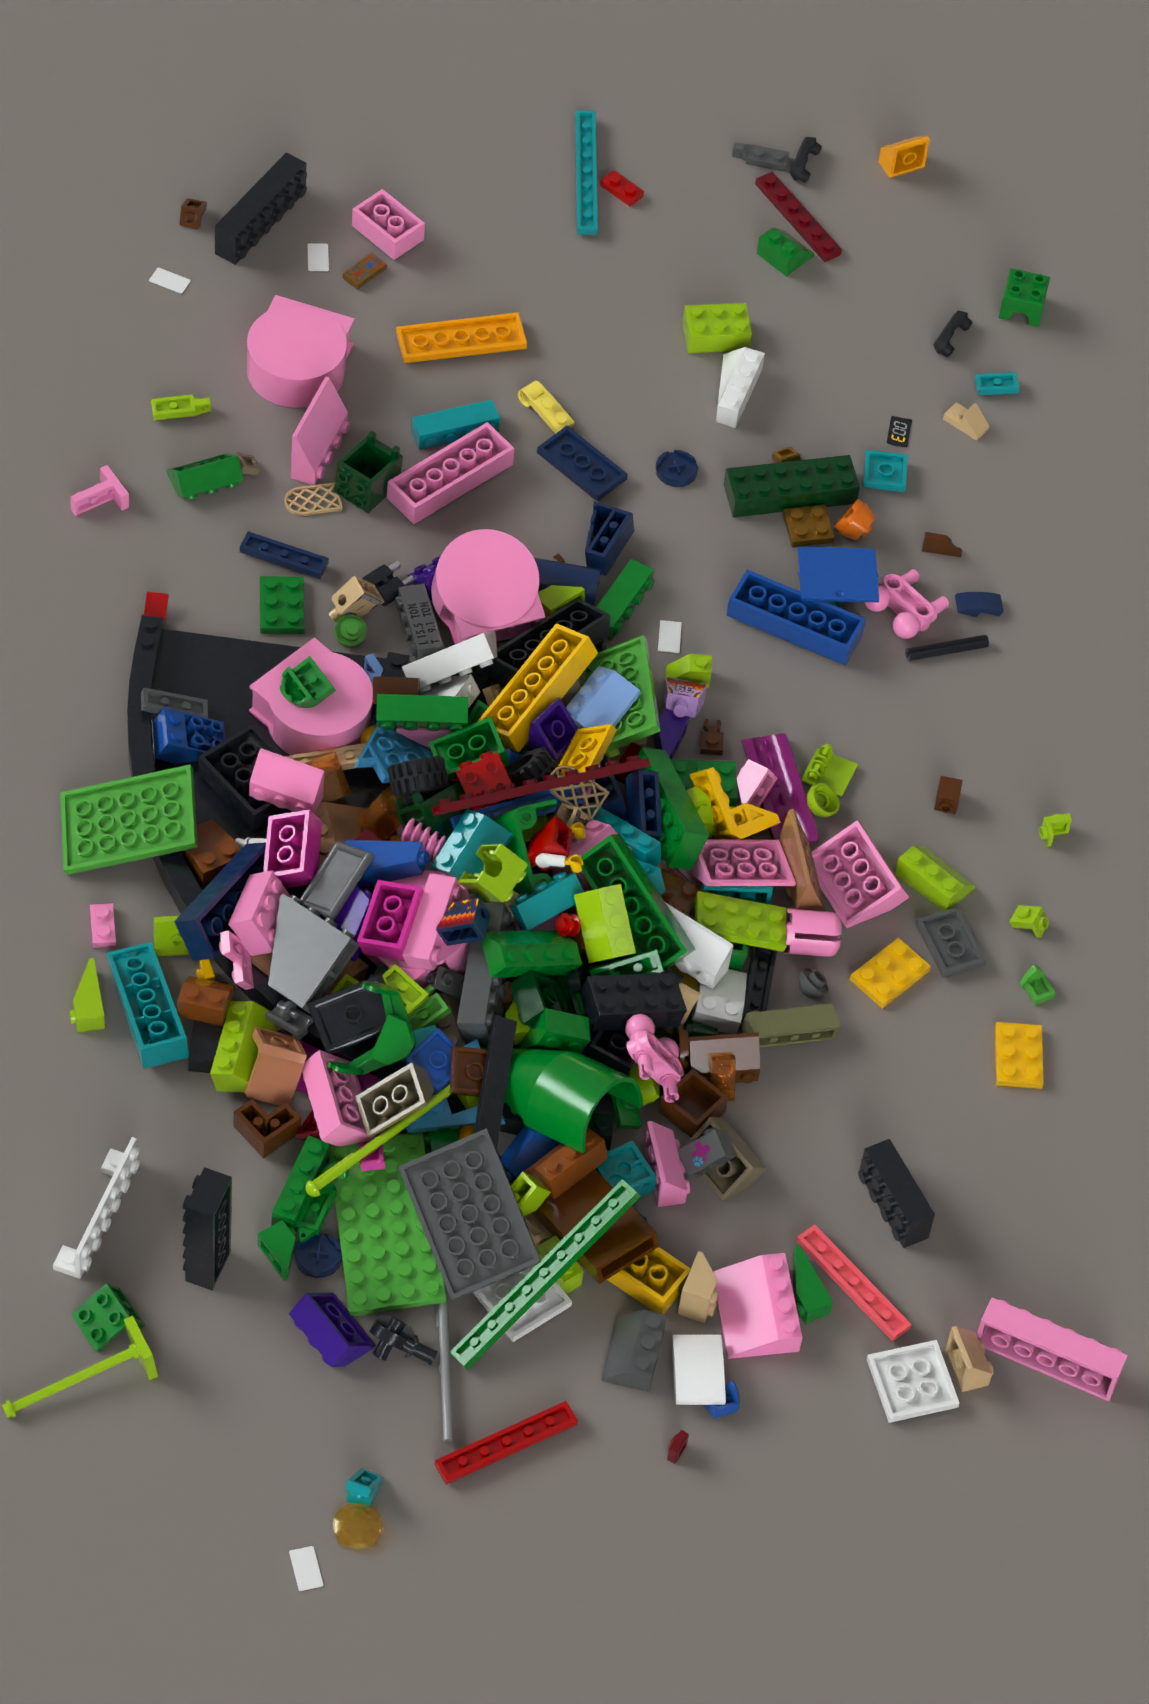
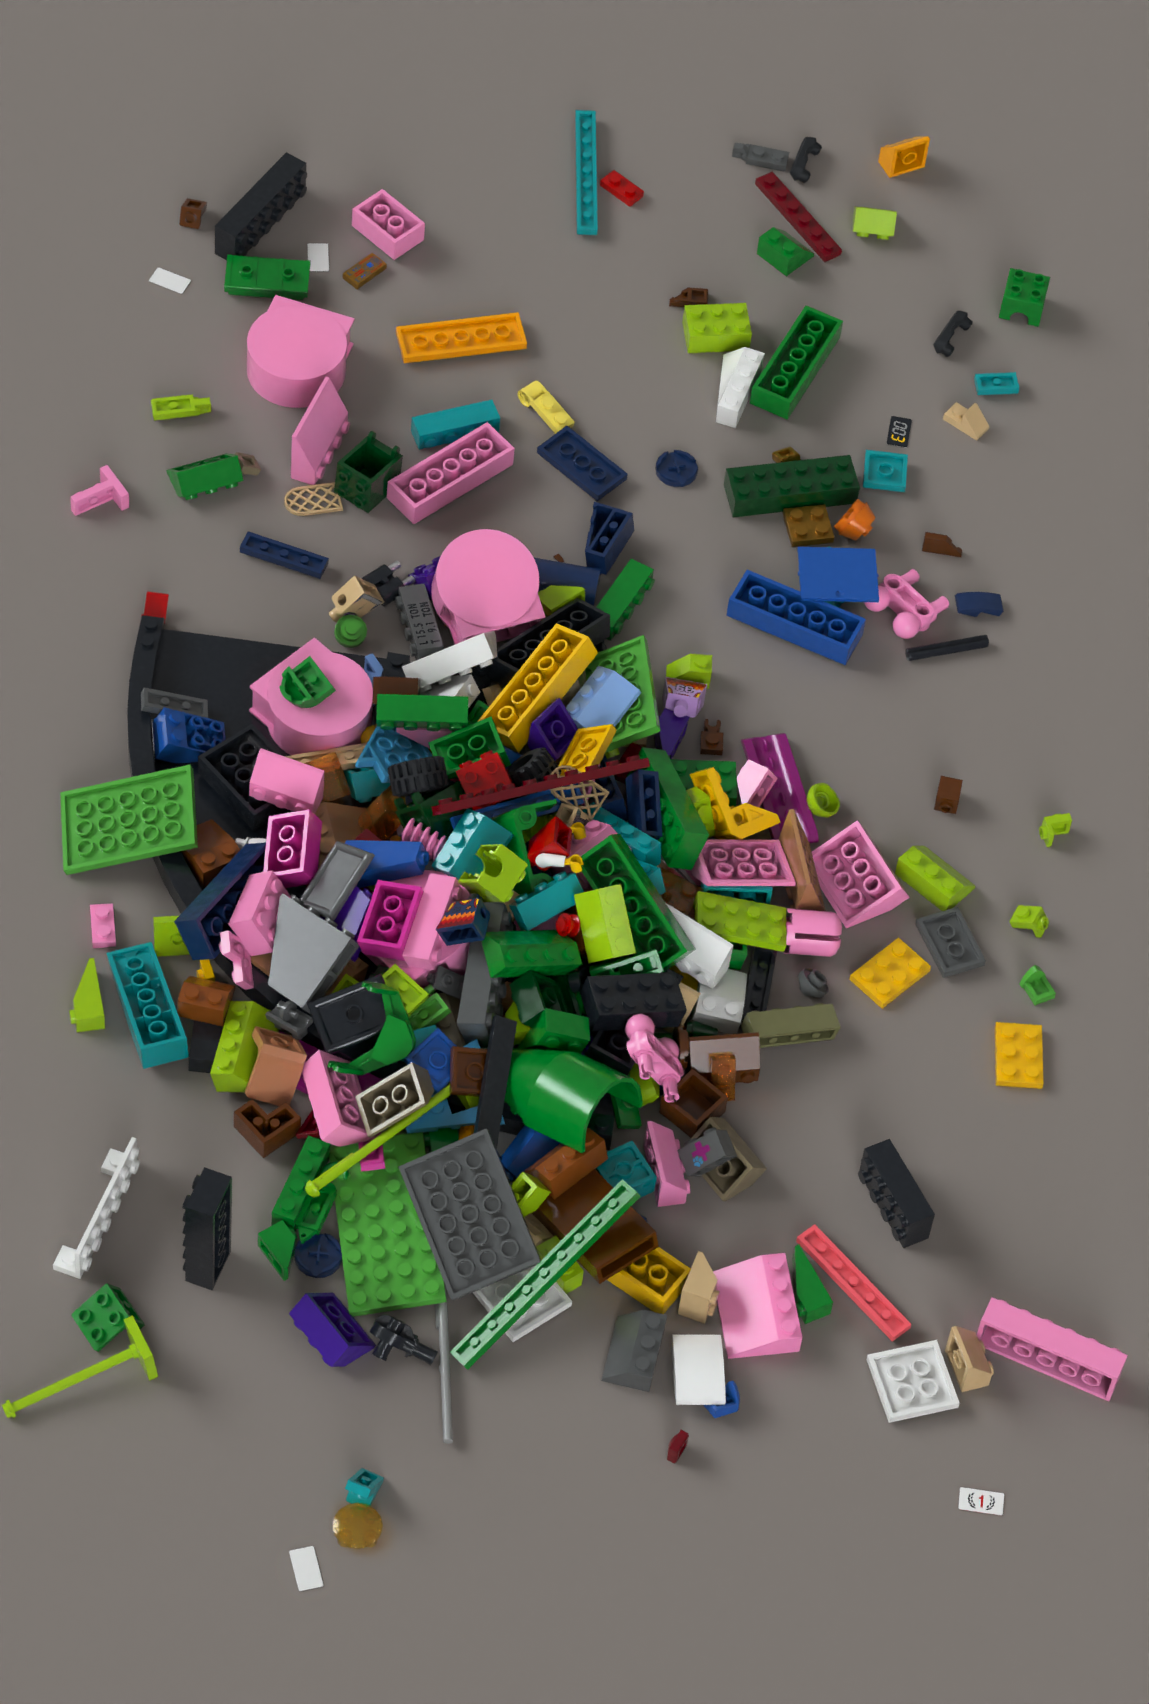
(267, 277): none -> green container
(281, 605): green plate -> none
(364, 783): none -> teal slope
(505, 1442): red plate -> none
(669, 636): white sticker -> none
(690, 296): none -> reddish brown tile
(796, 362): none -> green brick
(829, 769): lime hinge -> none
(874, 221): none -> lime slope
(981, 1501): none -> white sticker

